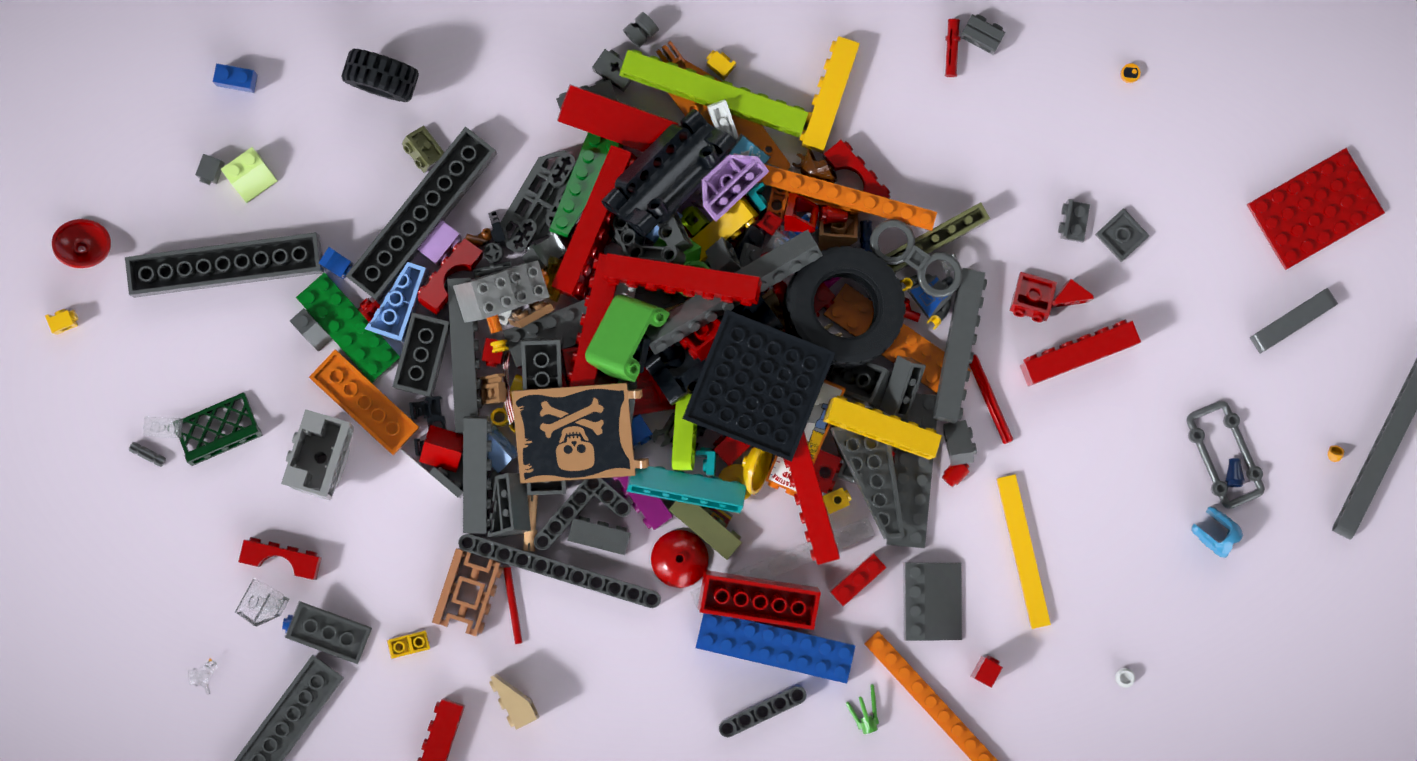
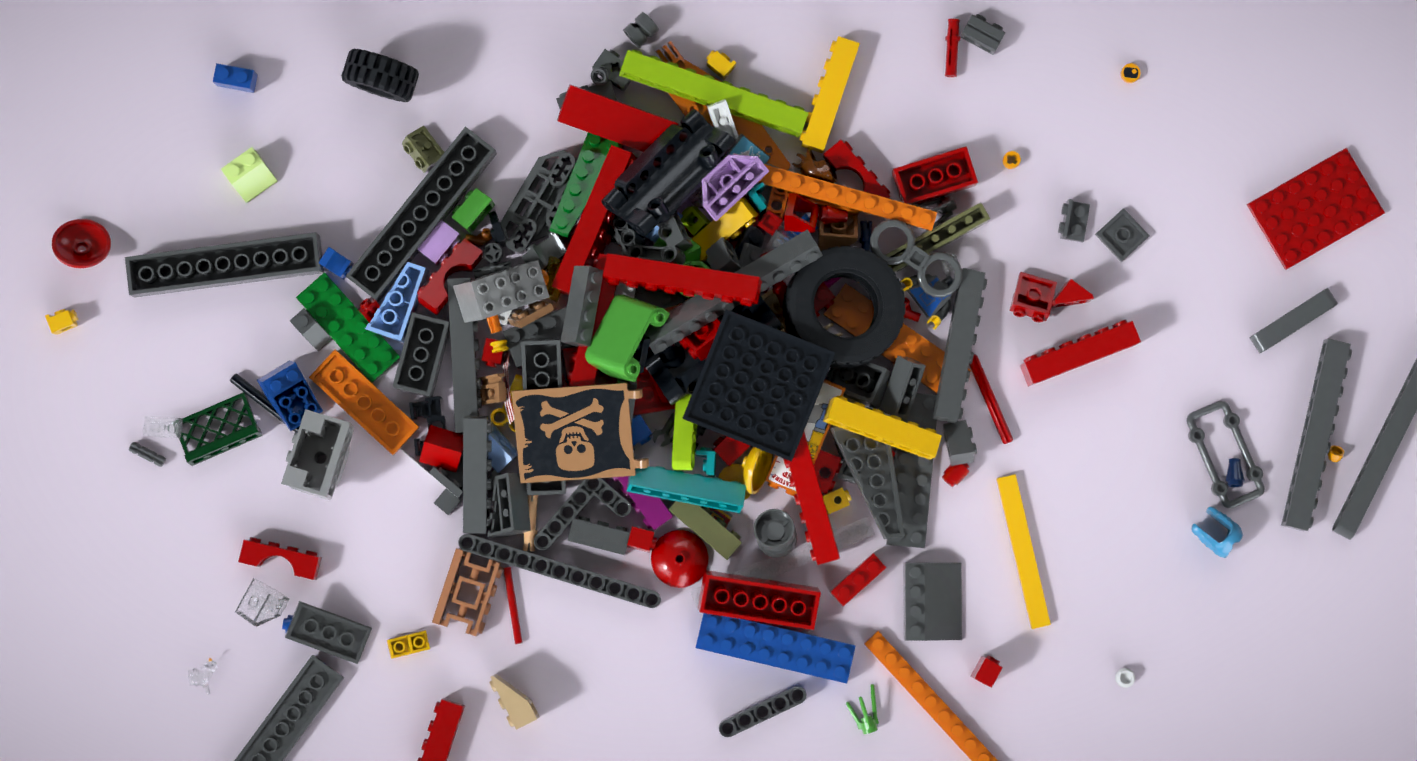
(209, 169): dark grey brick -> none
(256, 395): none -> black axle
(289, 393): none -> blue slope
(447, 501): none -> dark grey tile
(473, 210): none -> bright green slope
(582, 306): none -> dark grey brick
(594, 75): none -> dark grey plate
(641, 539): none -> red brick
(775, 533): none -> dark grey wheel
(935, 176): none -> red brick
(945, 205): none -> dark grey plant
(1011, 154): none -> light orange bush
(1316, 435): none -> dark grey brick

